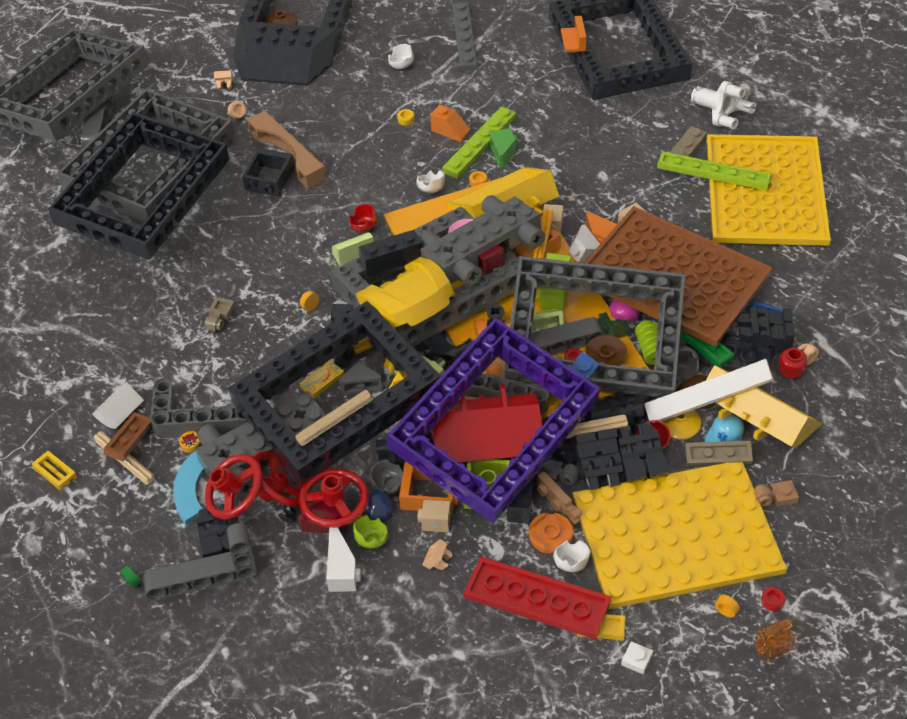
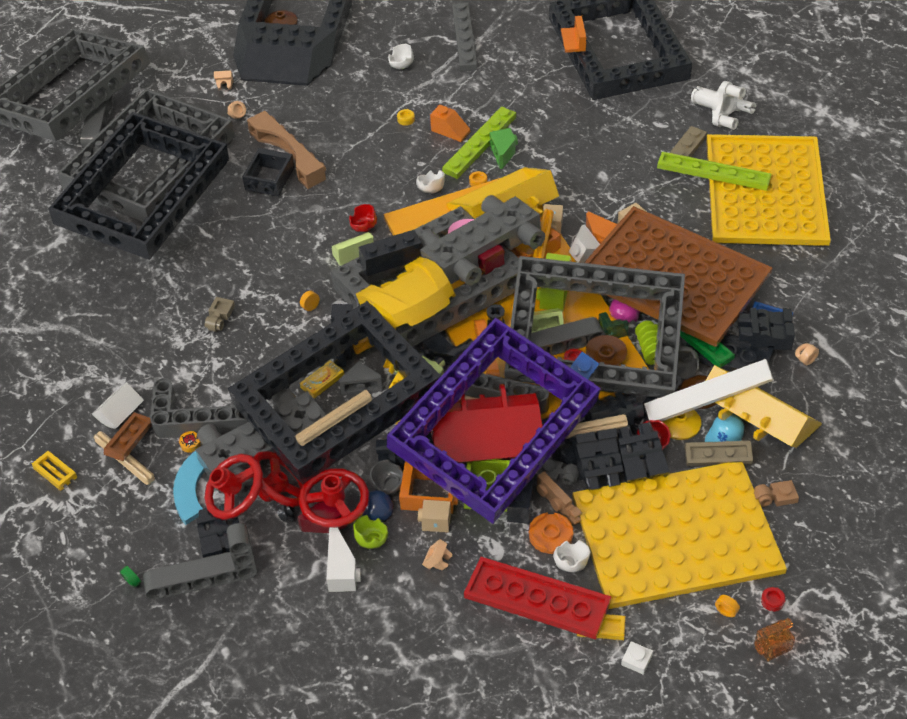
(792, 363): red head -> none

